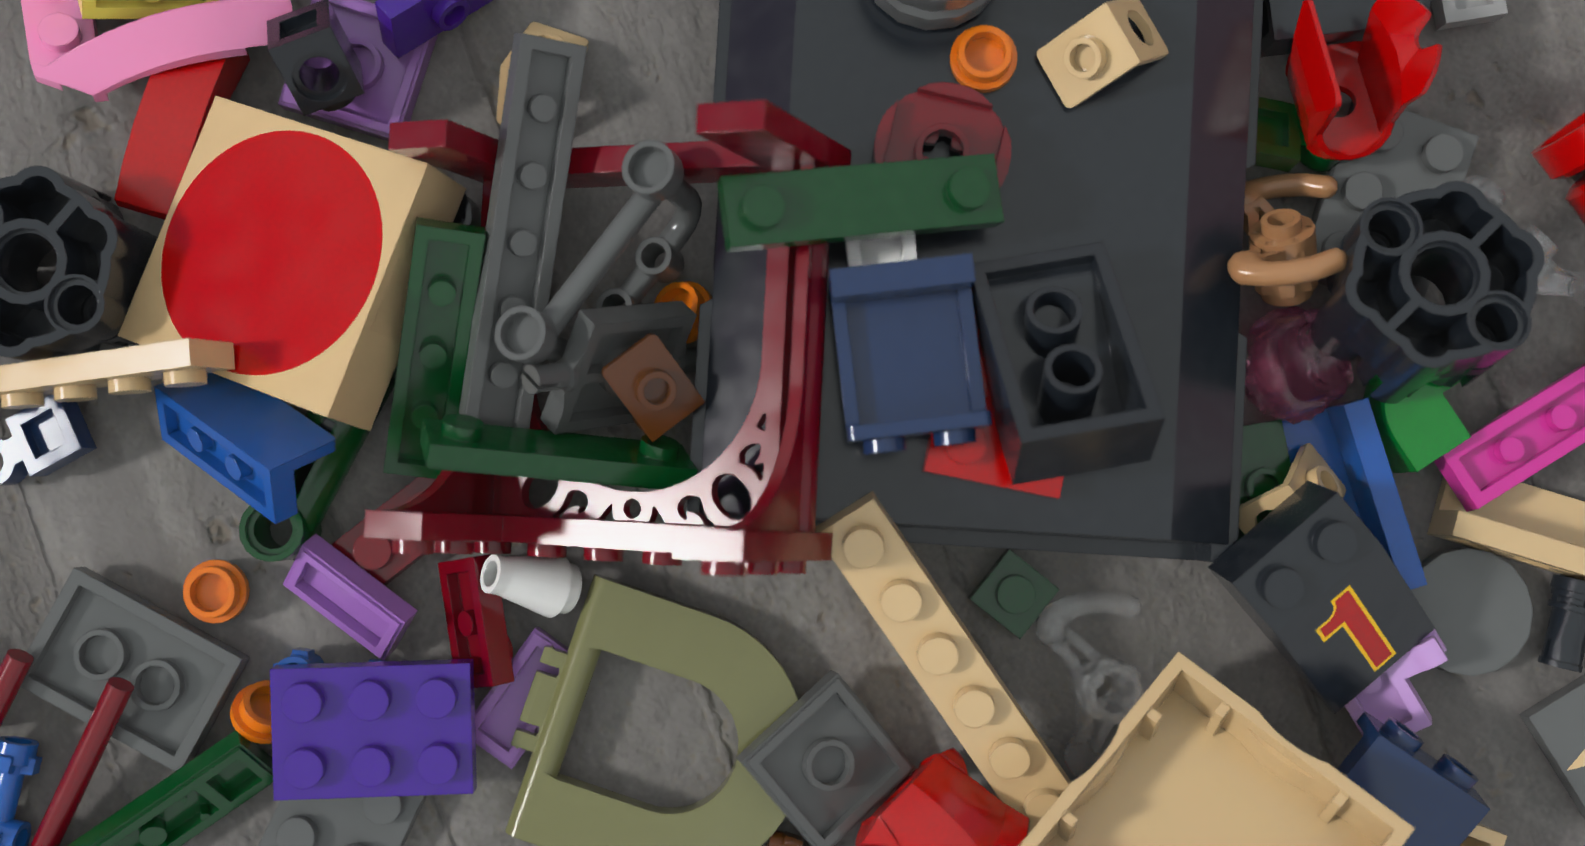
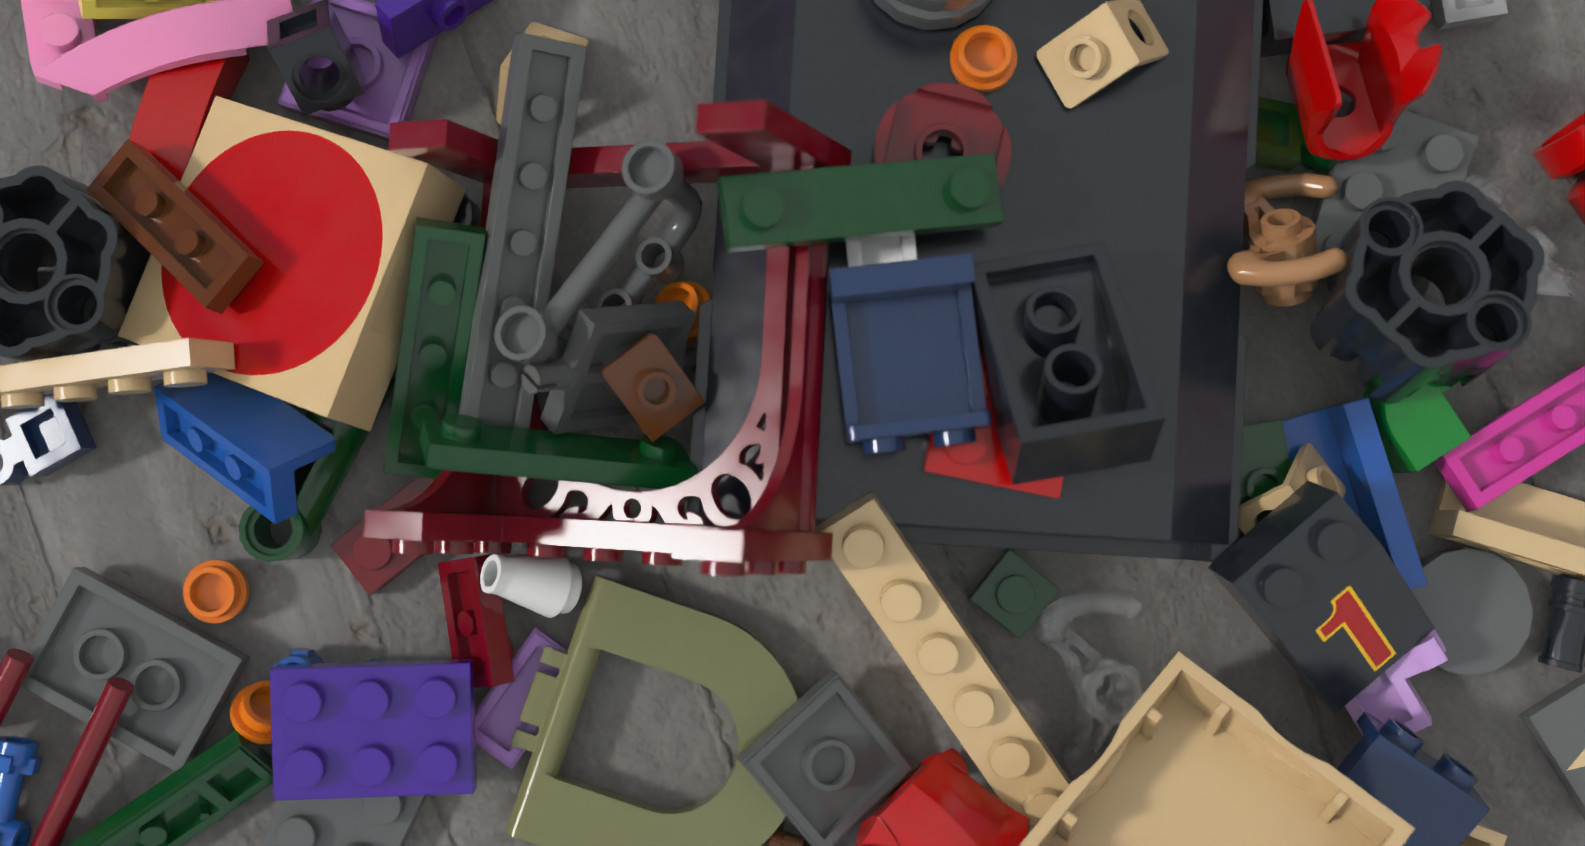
(175, 226): none -> reddish brown plate
(349, 597): medium lavender tile -> none
(1287, 371): clear pink hair -> none

